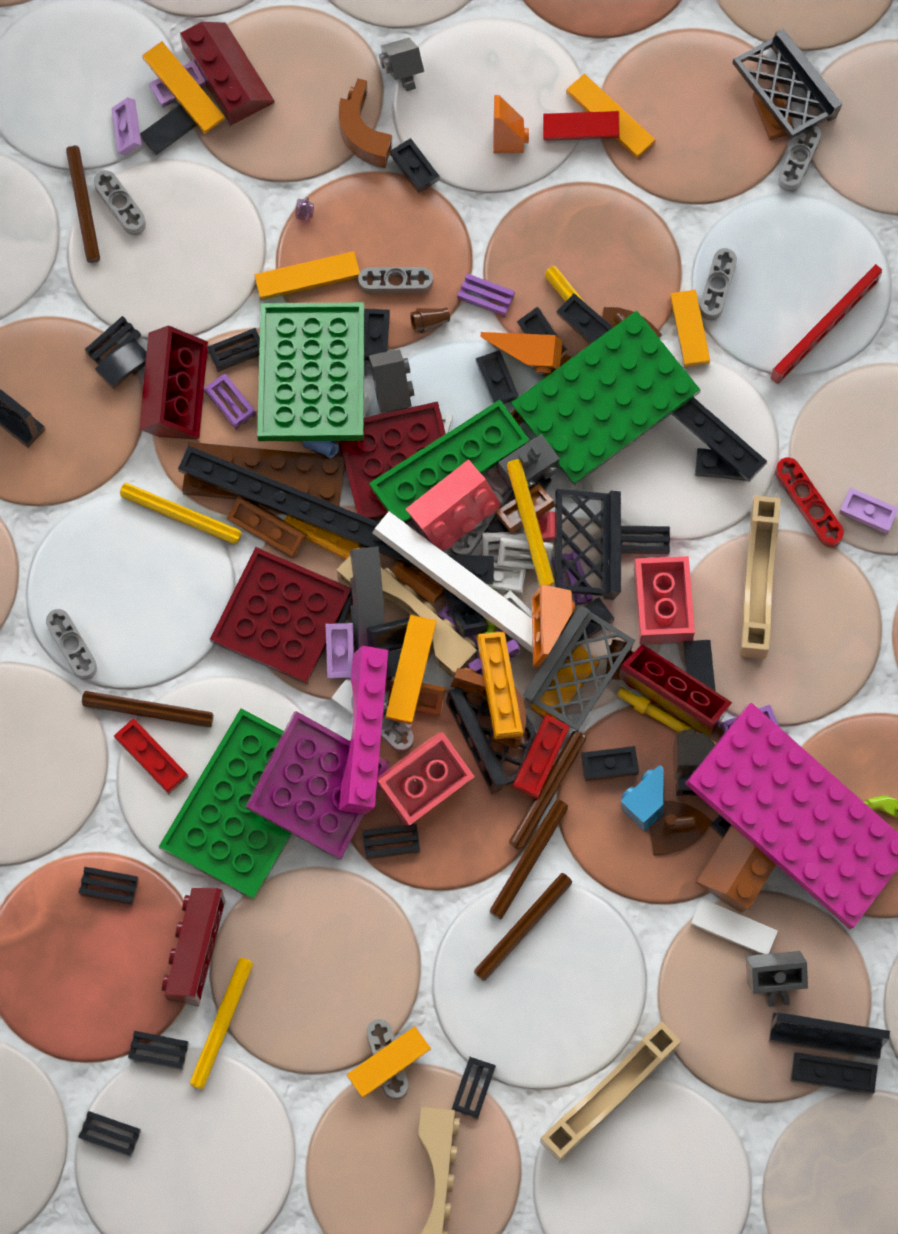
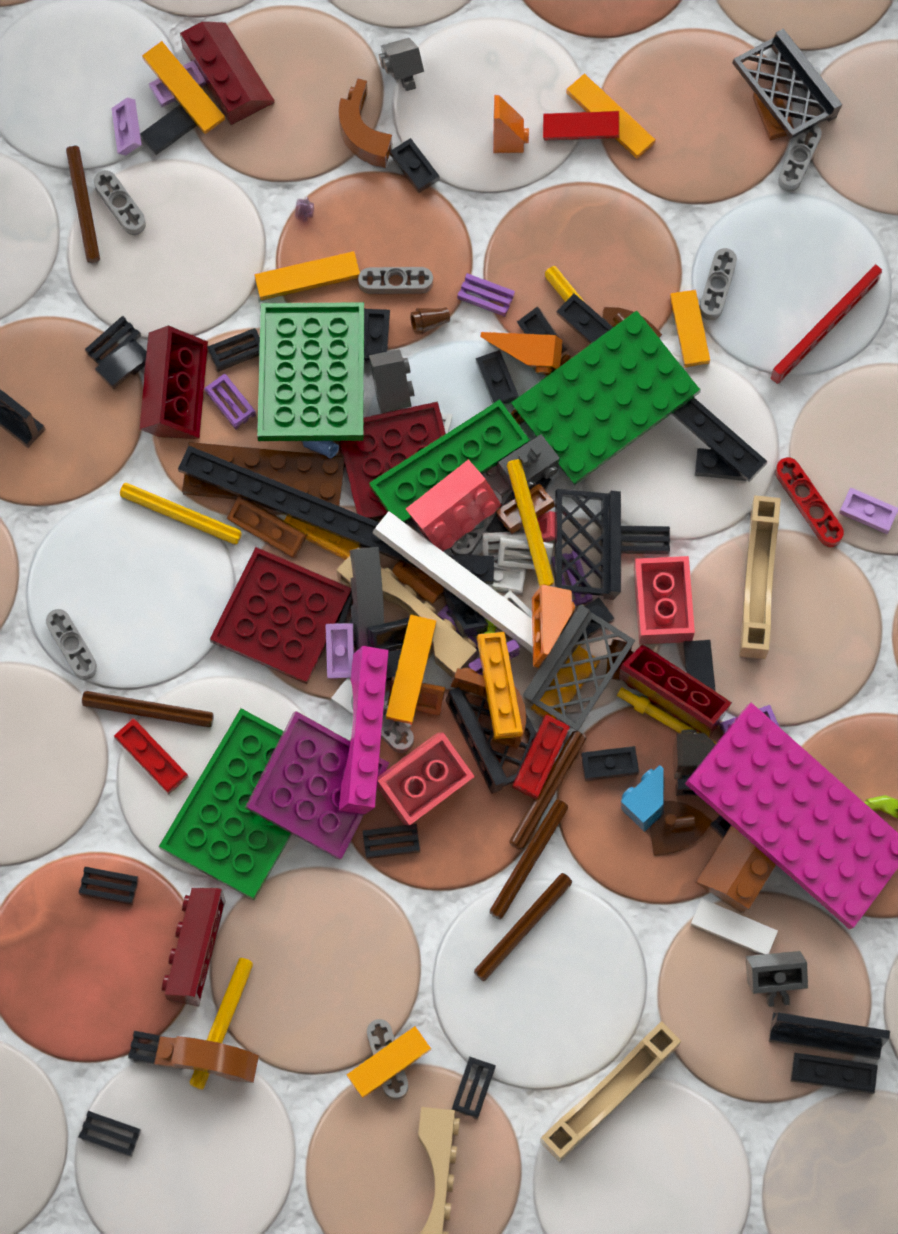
(207, 1057): none -> dark orange arch

